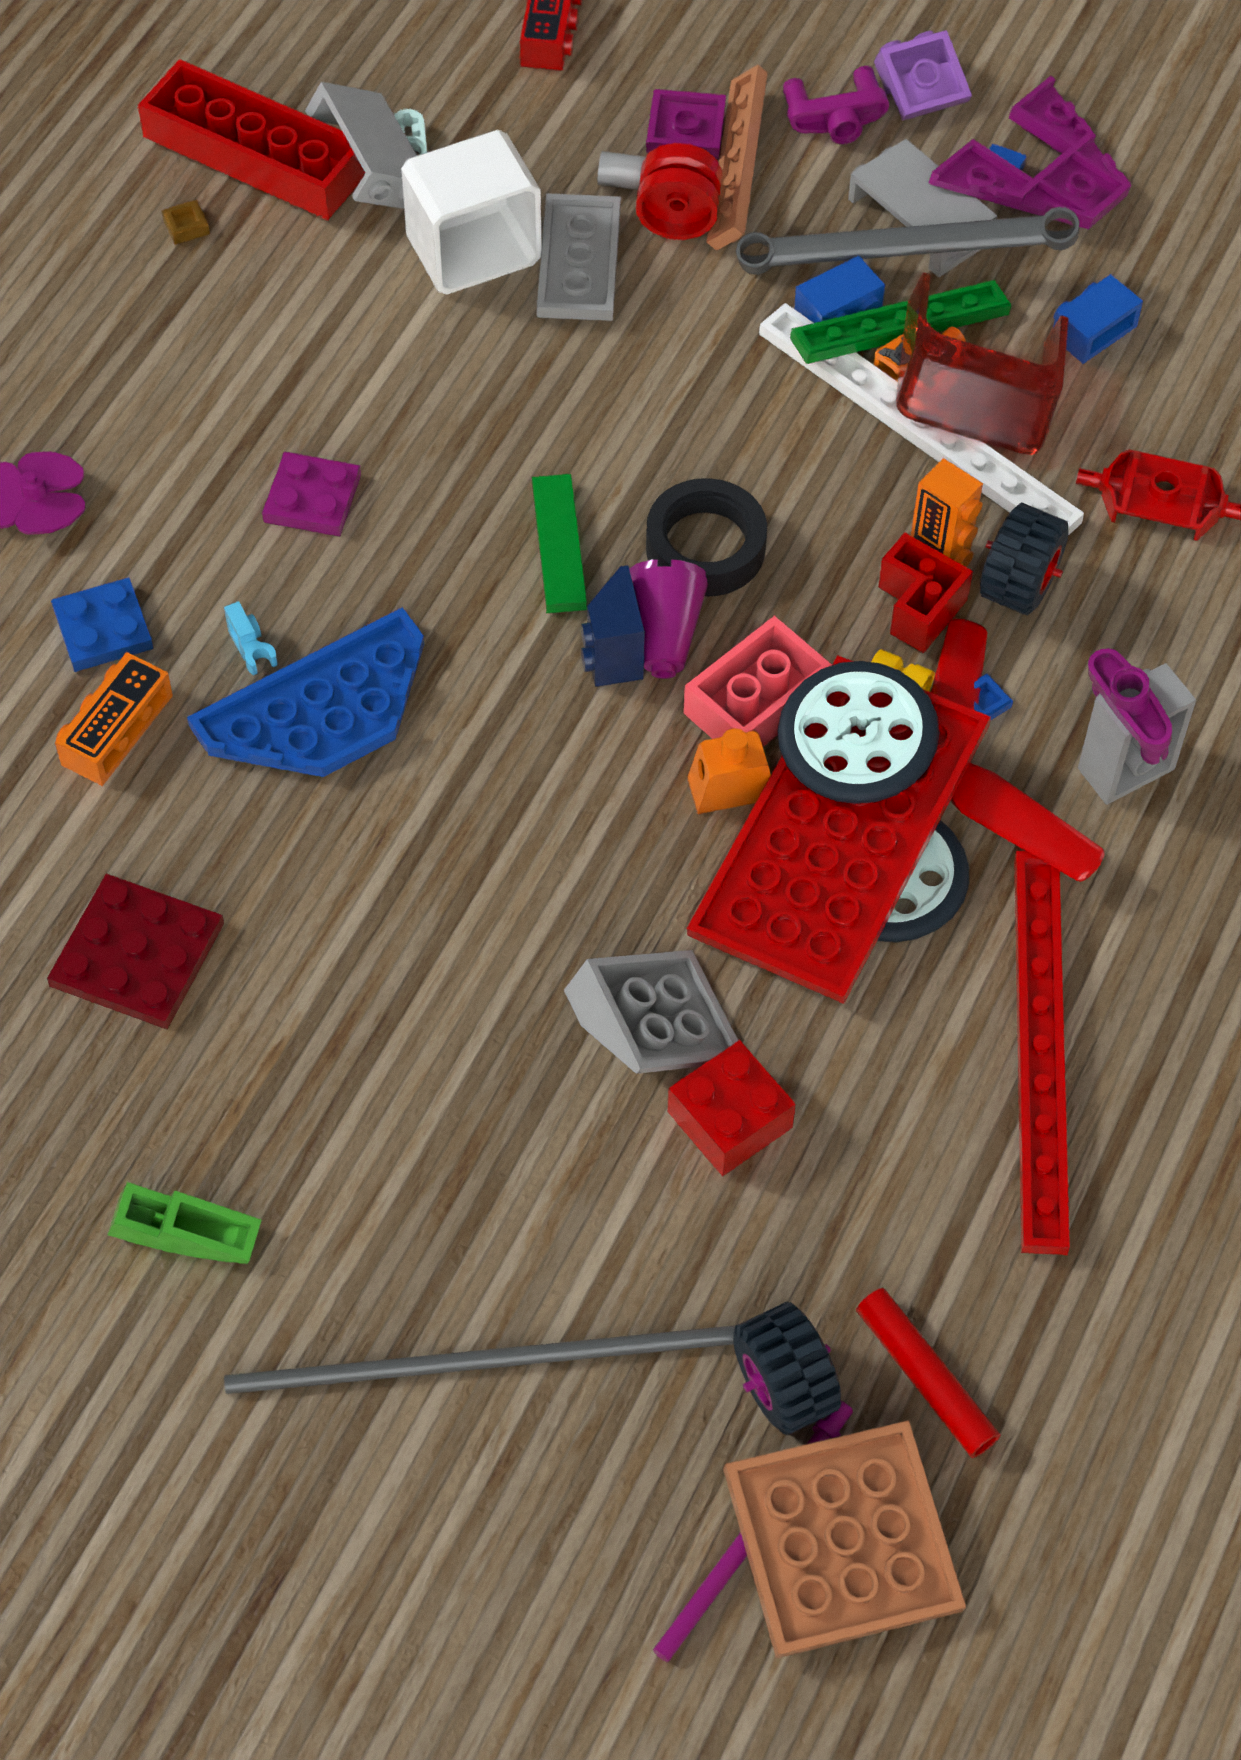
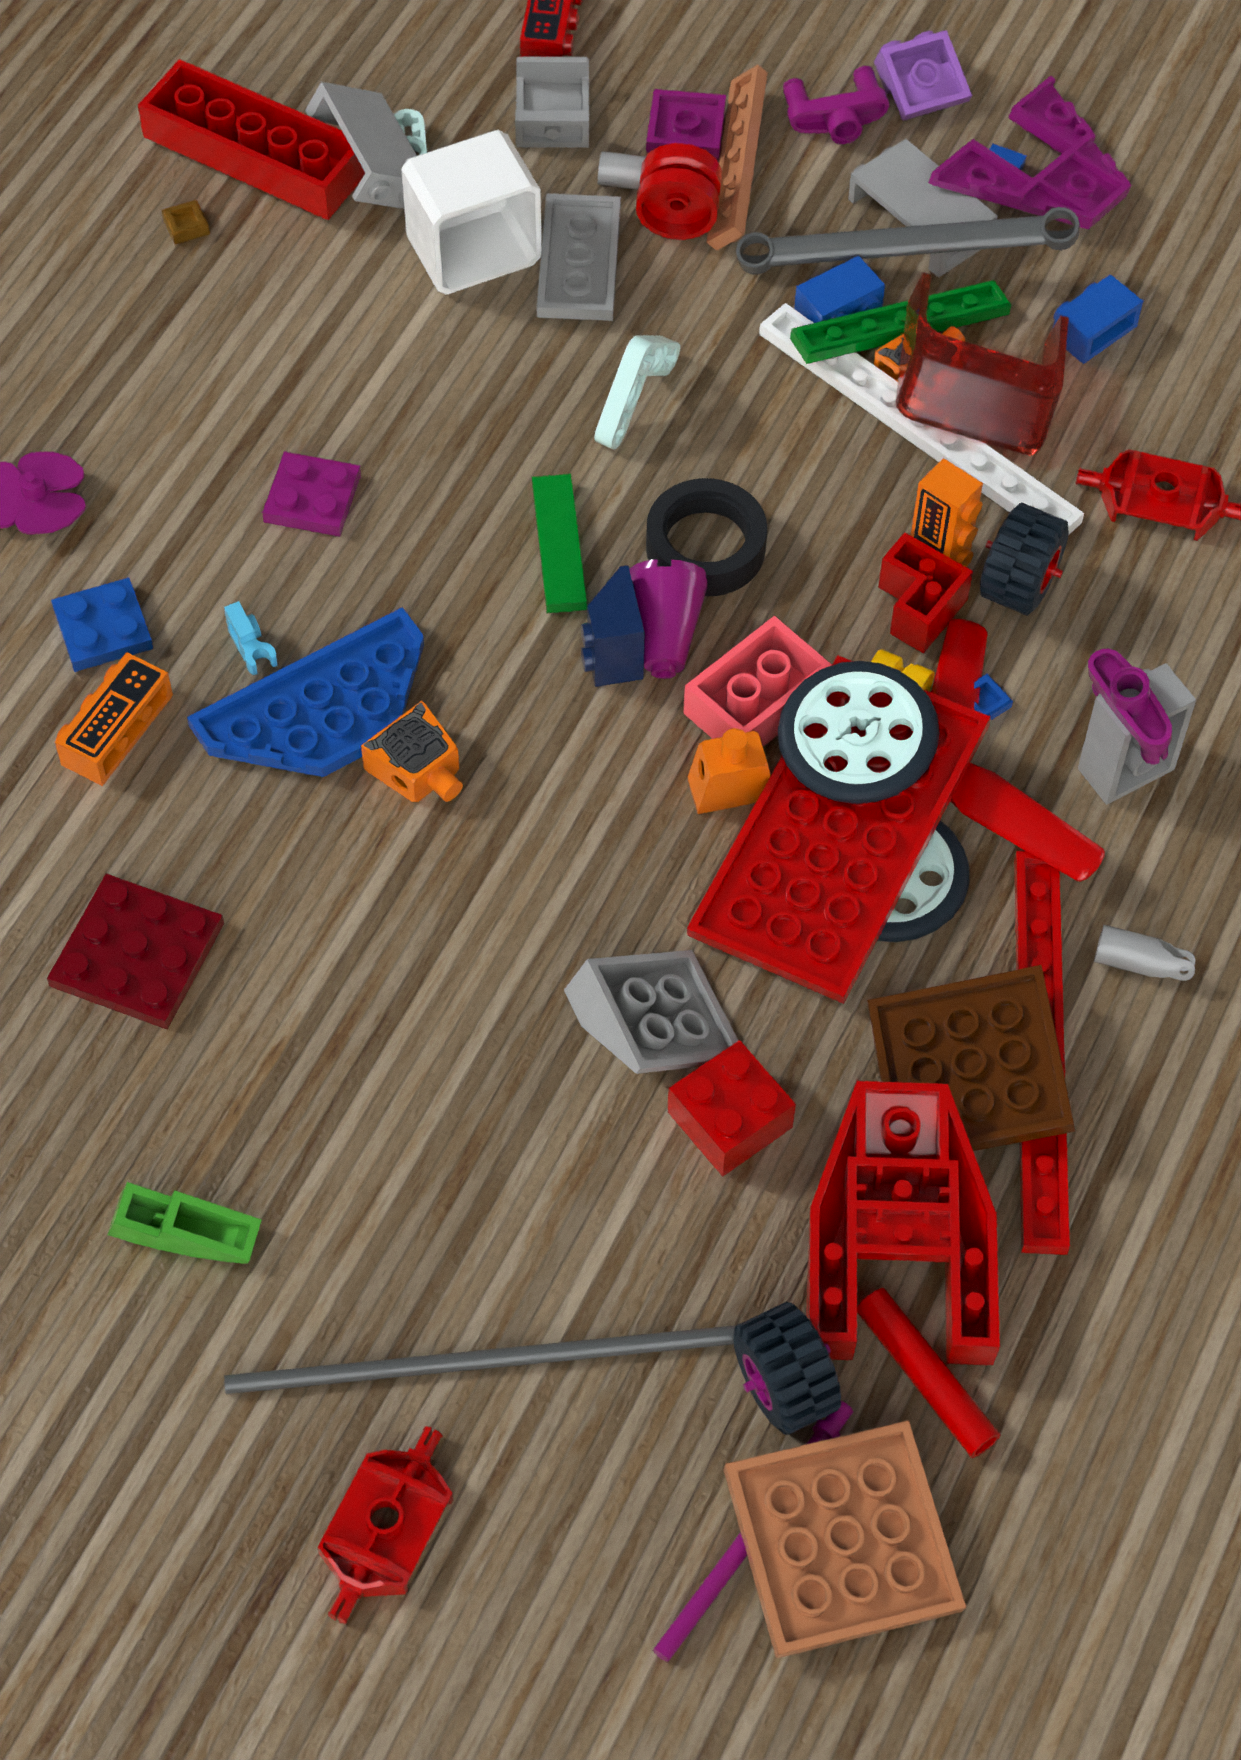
(382, 1560): none -> red plate
(414, 756): none -> torso
(552, 102): none -> light grey panel
(642, 358): none -> light aqua beam
(904, 1191): none -> red wedge
(991, 1047): none -> reddish brown plate
(1143, 954): none -> light grey piece

